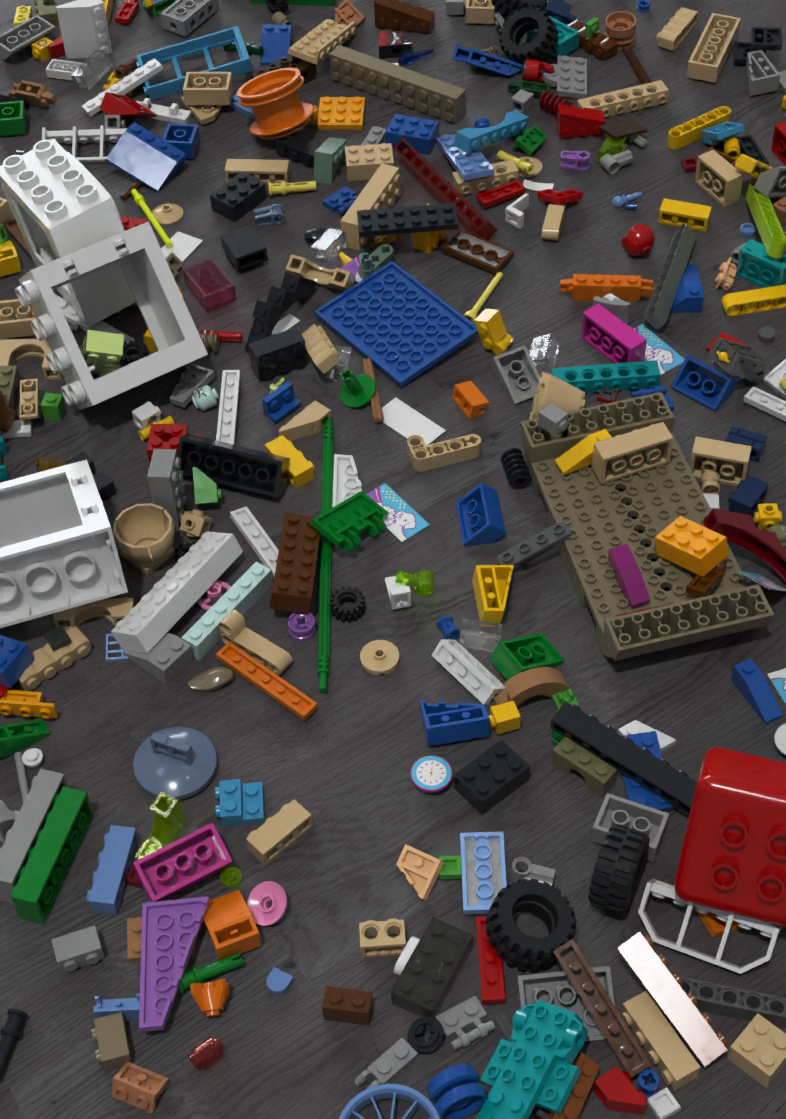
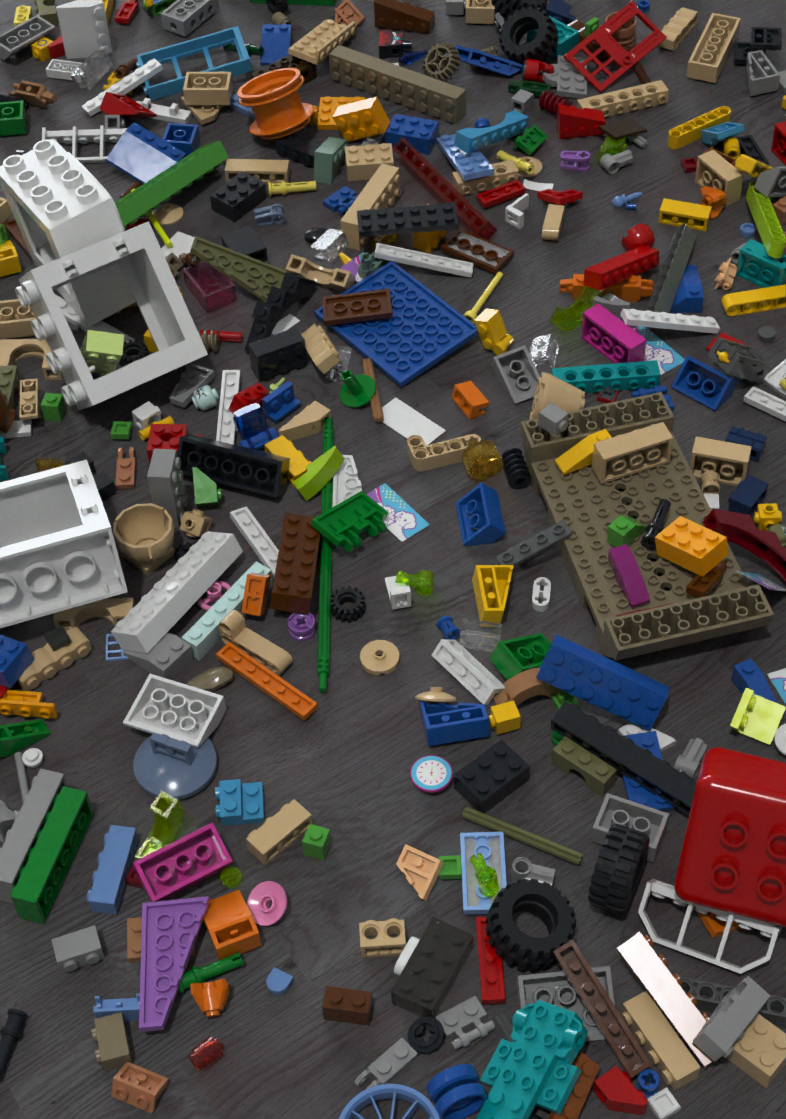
(121, 430): none -> bright green plate
(125, 470): none -> nougat hinge
(170, 182): none -> bright green brick
(176, 710): none -> white slope
(189, 259): none -> reddish brown pin
(244, 270): none -> olive wing
(248, 396): none -> red window
(252, 426): none -> clear blue piece
(256, 594): none -> orange hinge
(316, 842): none -> bright green brick
(319, 473): none -> lime slope
(357, 307): none -> reddish brown plate
(361, 119): none -> light orange brick
(423, 260): none -> white tile
(436, 695): none -> tan dish
(439, 61): none -> dark tan gear
(482, 459): none -> clear yellow brick
(485, 875): none -> clear neon green pin
(523, 835): none -> olive axle
(541, 594): none -> white beam
(572, 316): none -> clear neon green arch
(603, 682): none -> blue brick
(613, 49): none -> red door
(621, 267): none -> red brick
(624, 531): none -> bright green slope
(662, 509): none -> black pin
(669, 321): none -> white plate
(691, 757): none -> light grey piece
(713, 197): none -> orange brick
(730, 1019): none -> light grey wedge
(757, 717): none -> neon yellow bracket

